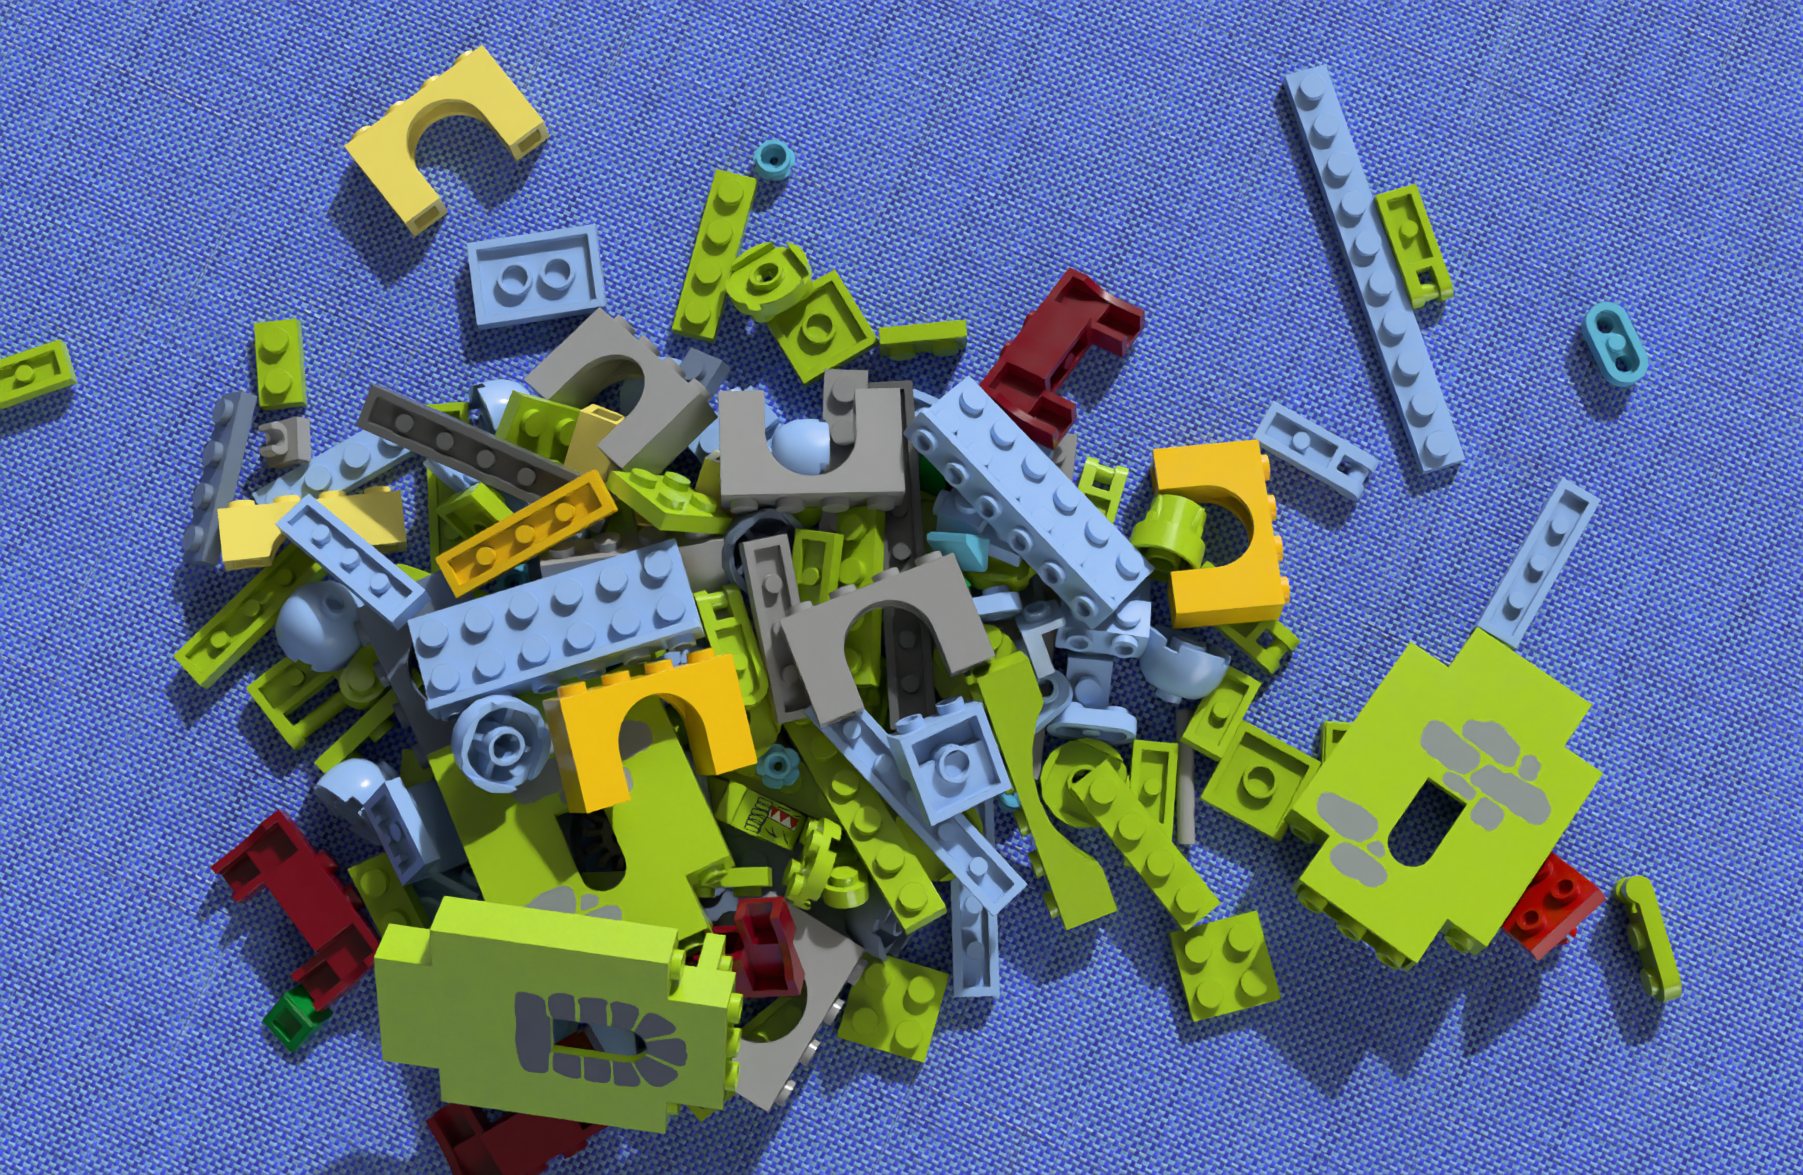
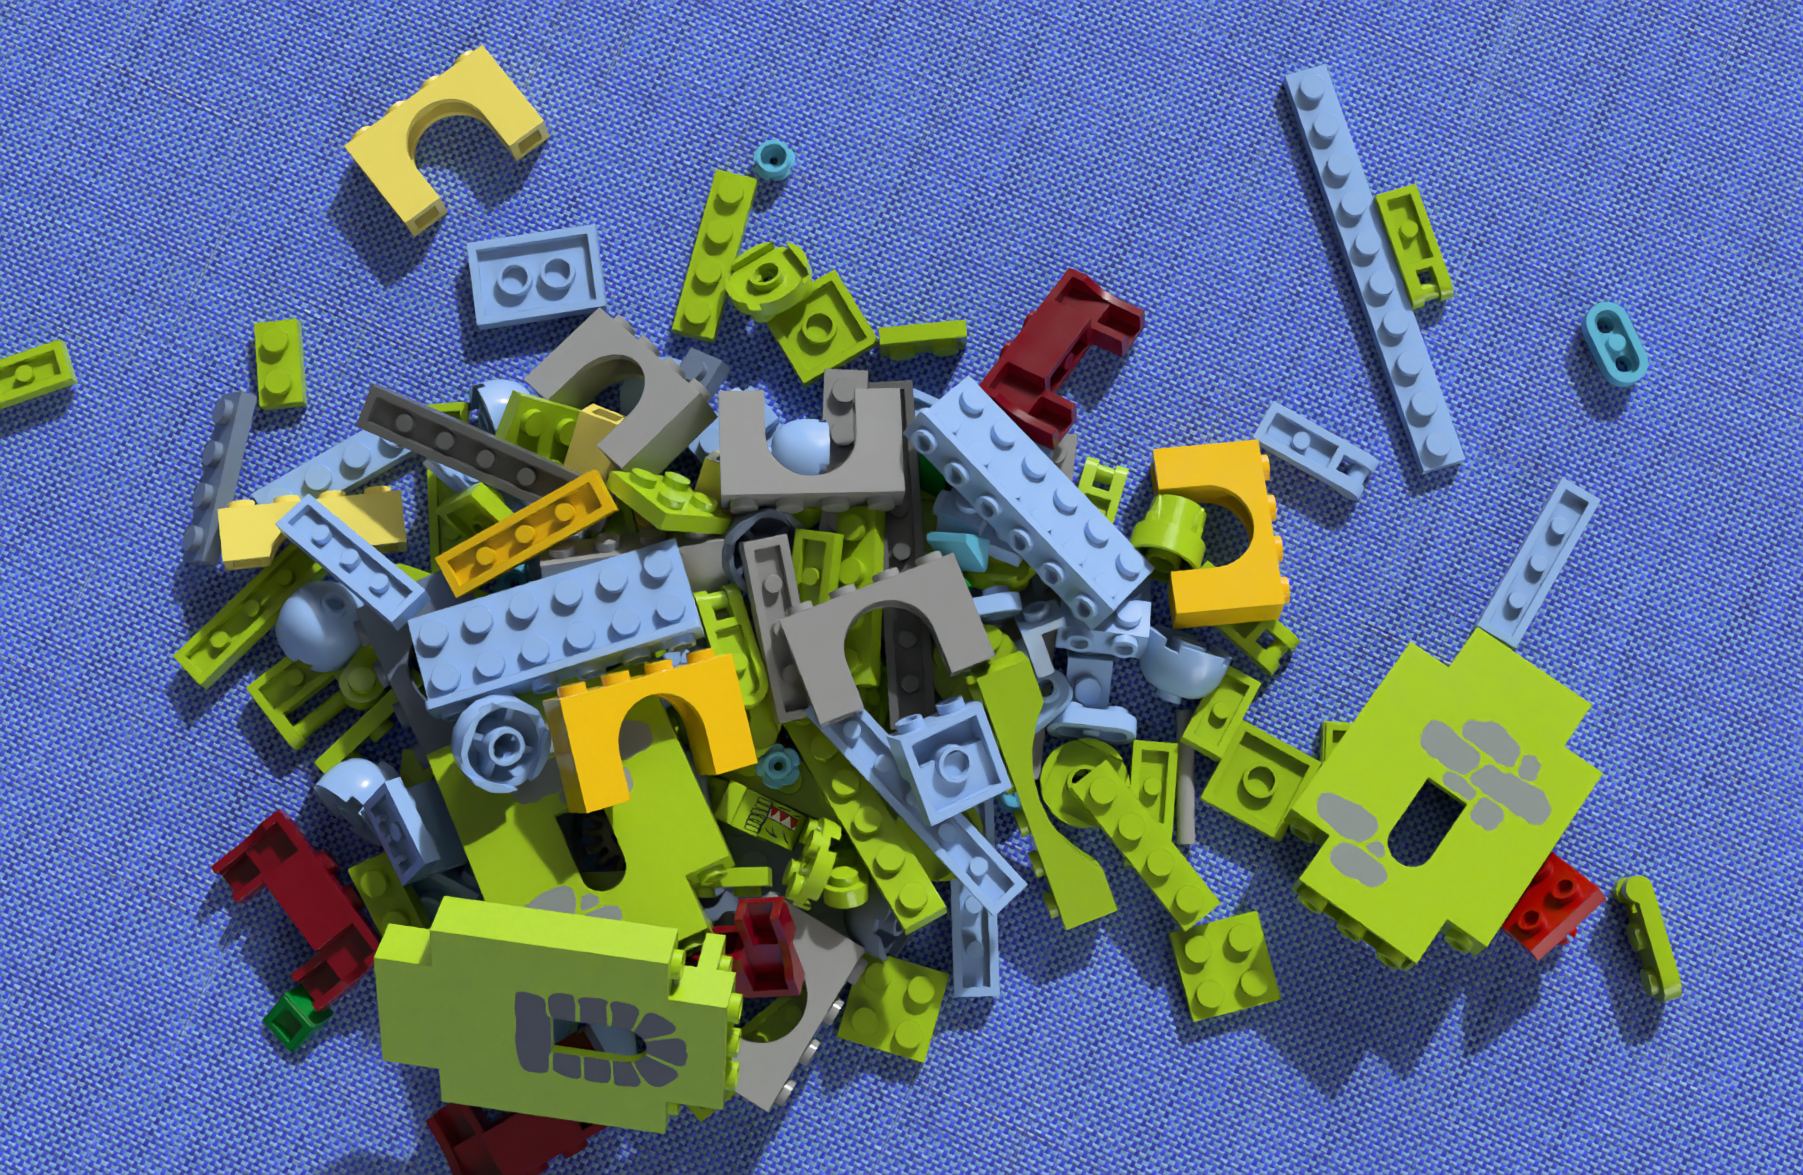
(286, 442): light grey tile -> none

